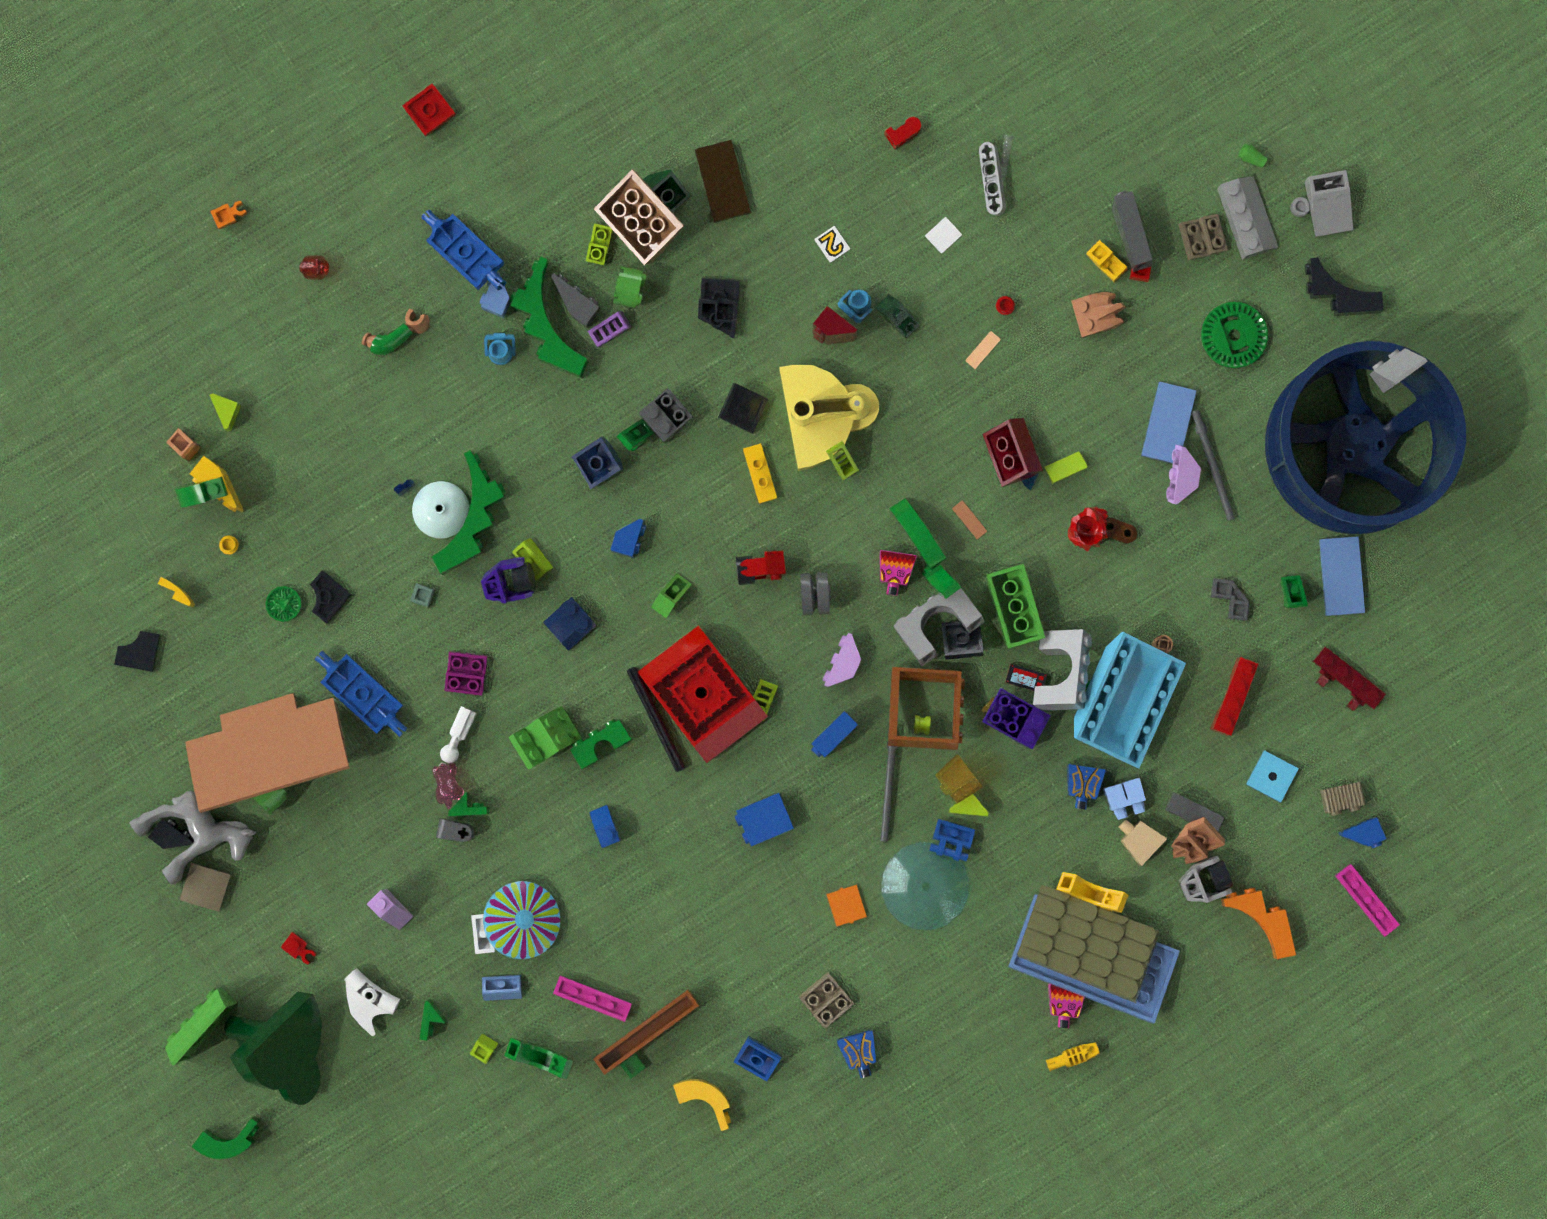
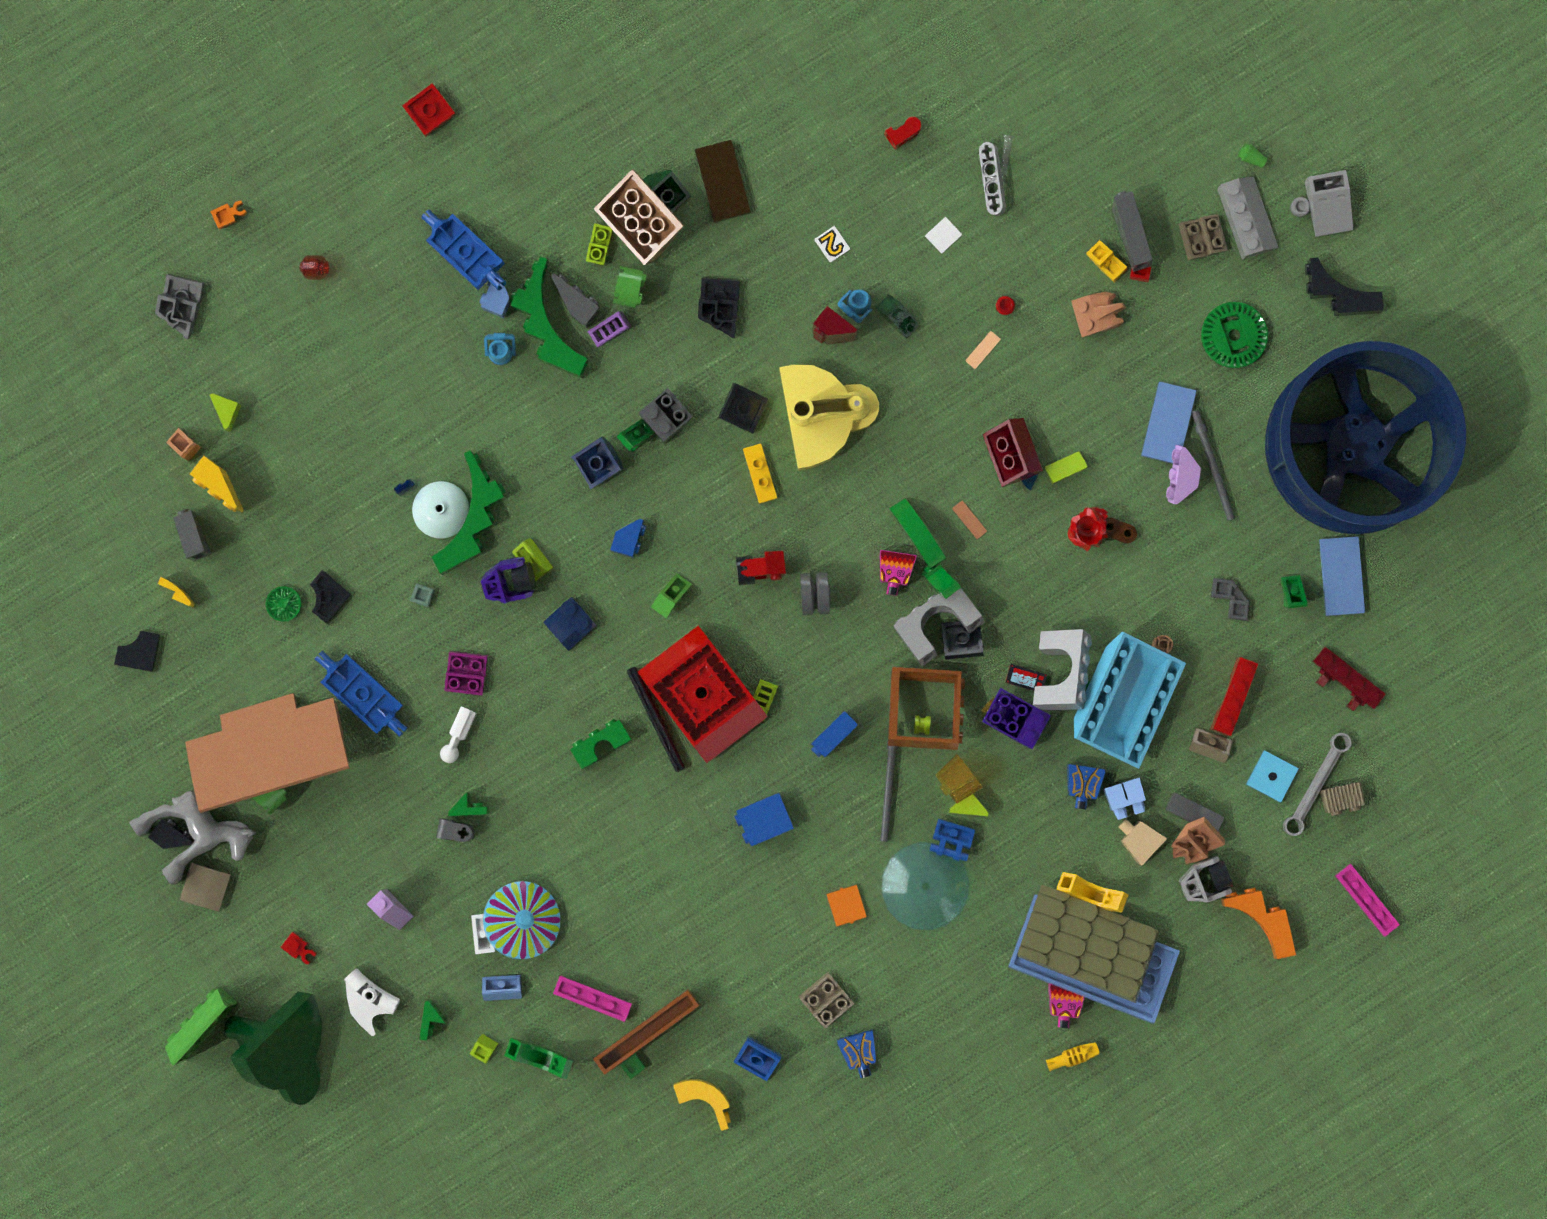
(180, 303): none -> dark grey slope
(191, 535): none -> dark grey slope
(201, 492): green arch -> none
(218, 1148): green arch -> none
(229, 545): yellow plate -> none
(388, 343): piece -> none
(447, 787): clear pink animal -> none
(545, 737): bright green bracket -> none
(604, 826): blue slope -> none
(844, 663): lavender slope -> none
(847, 470): lime slope -> none
(1015, 606): bright green slope -> none
(1210, 745): none -> dark tan slope
(1317, 784): none -> light grey piece
(1365, 833): blue slope -> none
(1396, 368): light grey slope -> none

